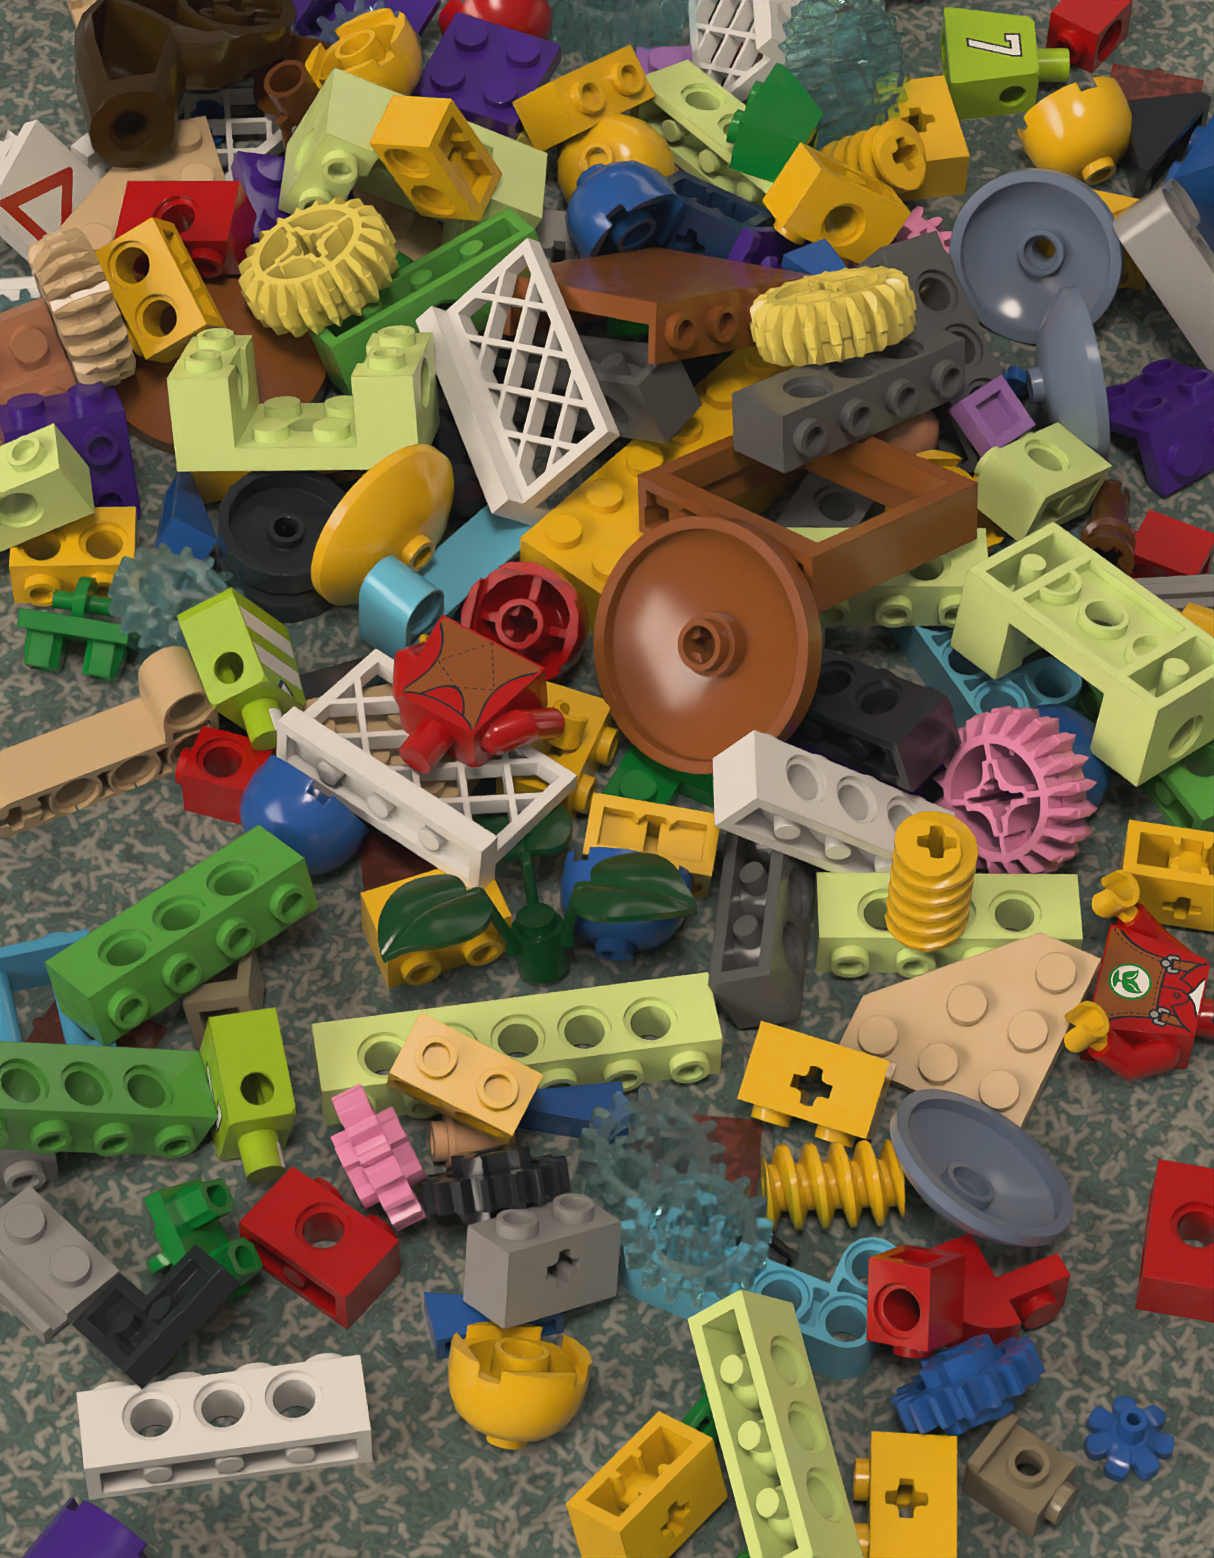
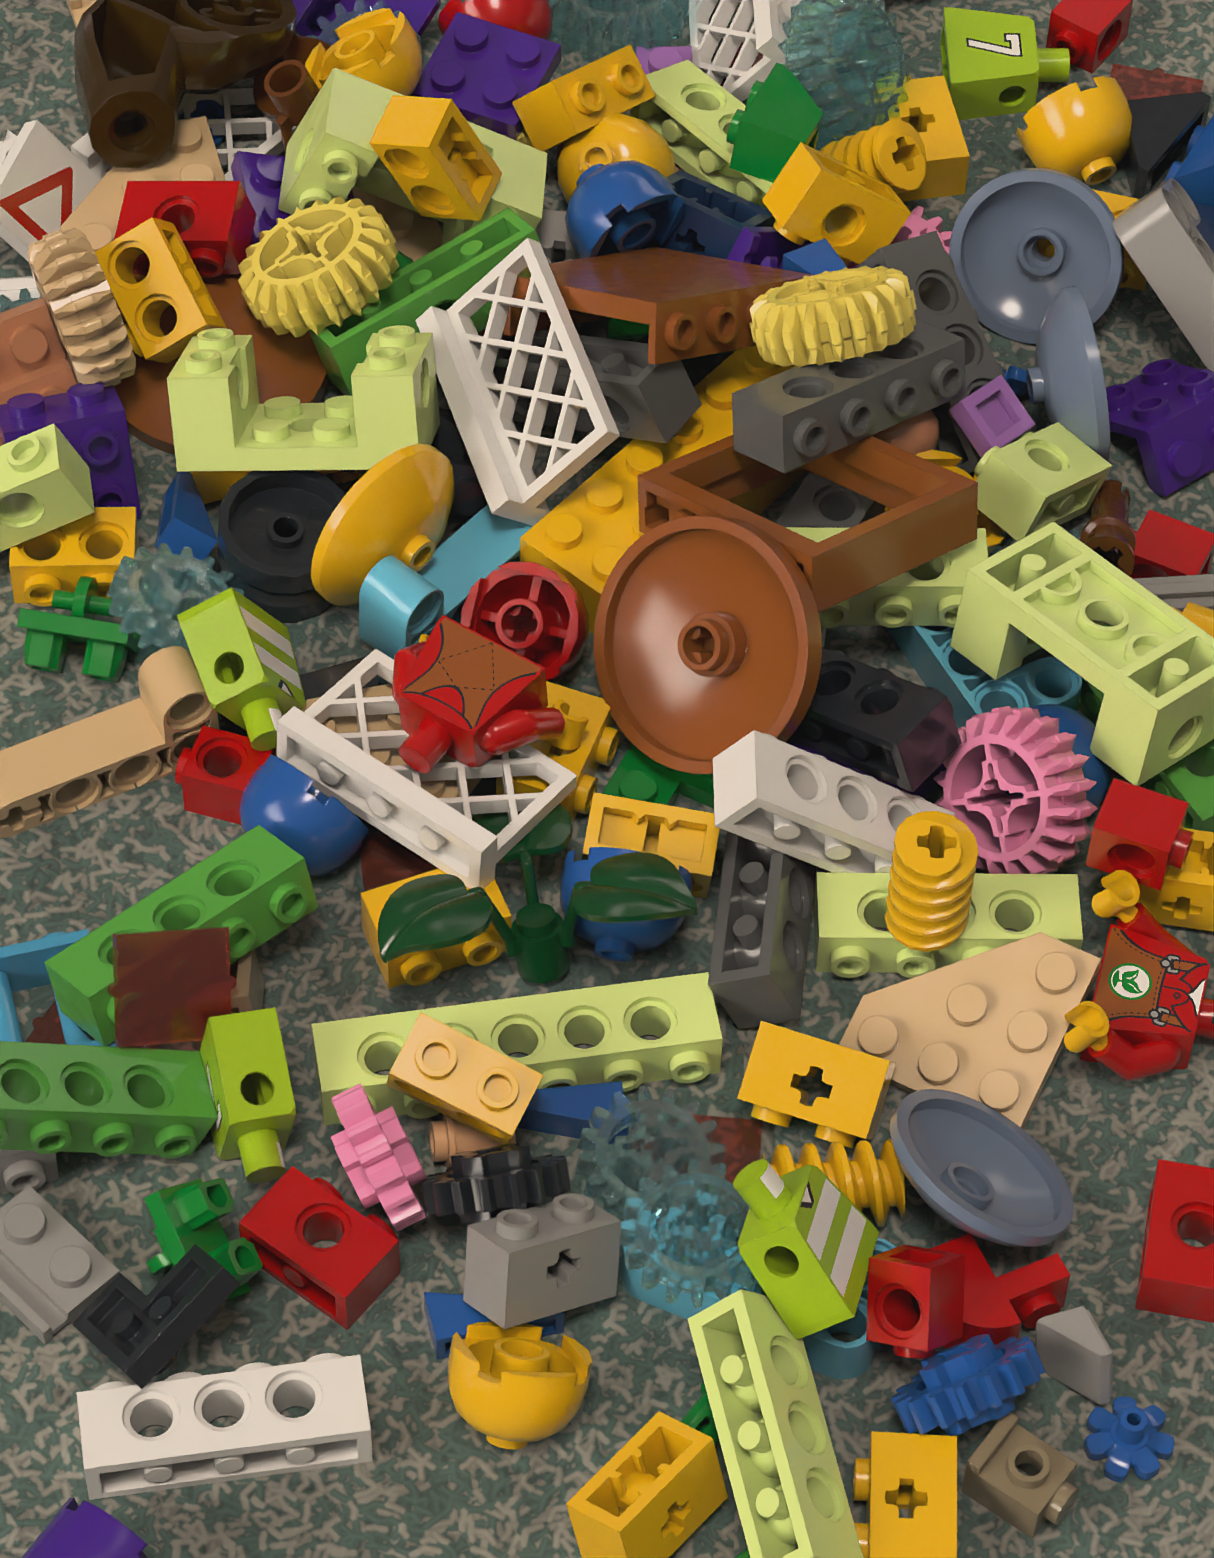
(169, 984): none -> clear red piece
(804, 1245): none -> lime torso
(1076, 1353): none -> light grey slope
(1139, 834): none -> red brick

